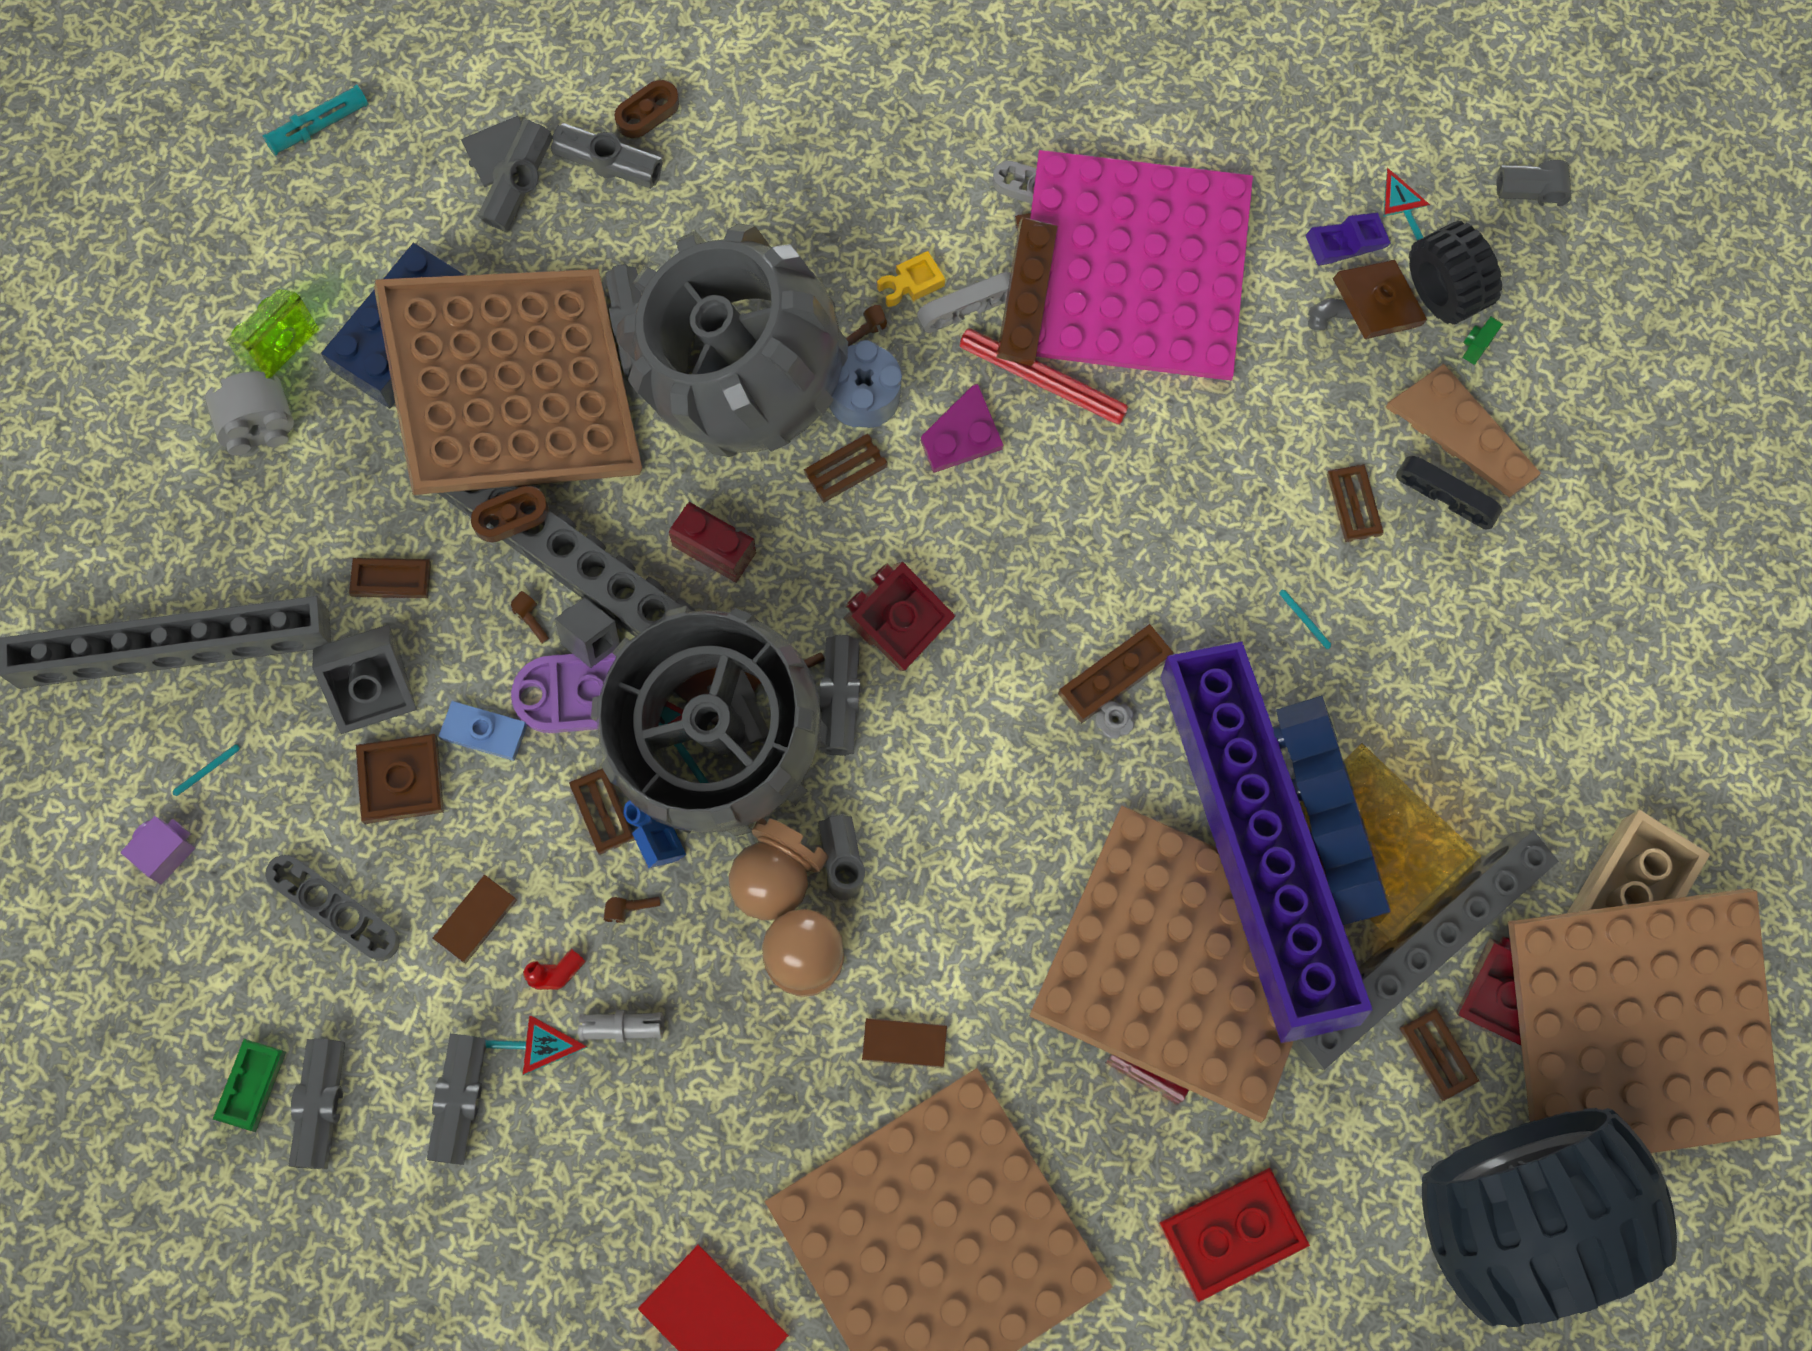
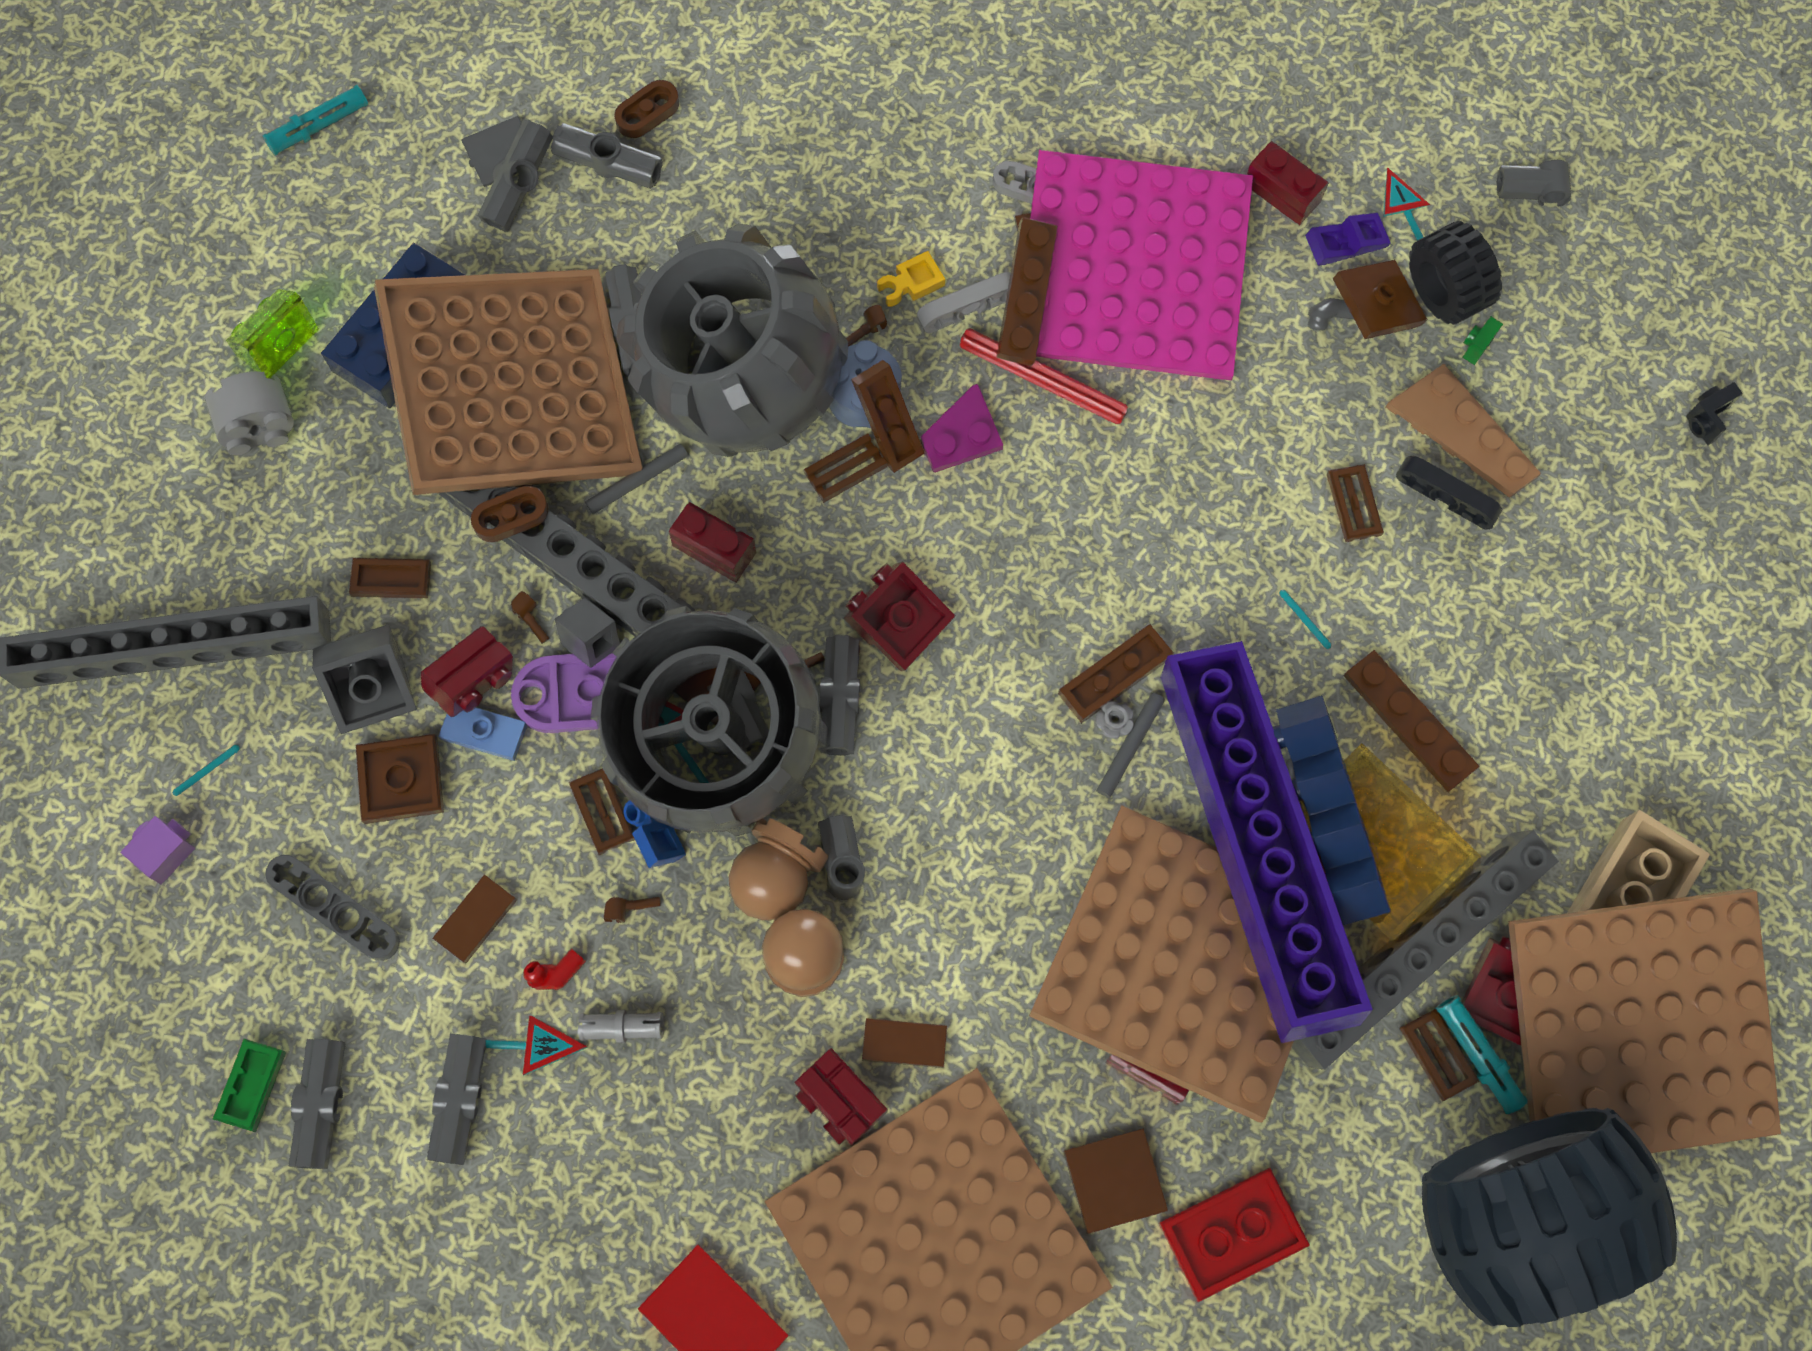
(467, 672): none -> dark red brick
(636, 479): none -> dark grey bar
(839, 1098): none -> dark red brick
(888, 415): none -> reddish brown plate
(1115, 1181): none -> reddish brown tile
(1130, 745): none -> dark grey bar
(1286, 183): none -> dark red brick
(1411, 721): none -> reddish brown plate
(1509, 1094): none -> teal pin
(1704, 416): none -> black bracket

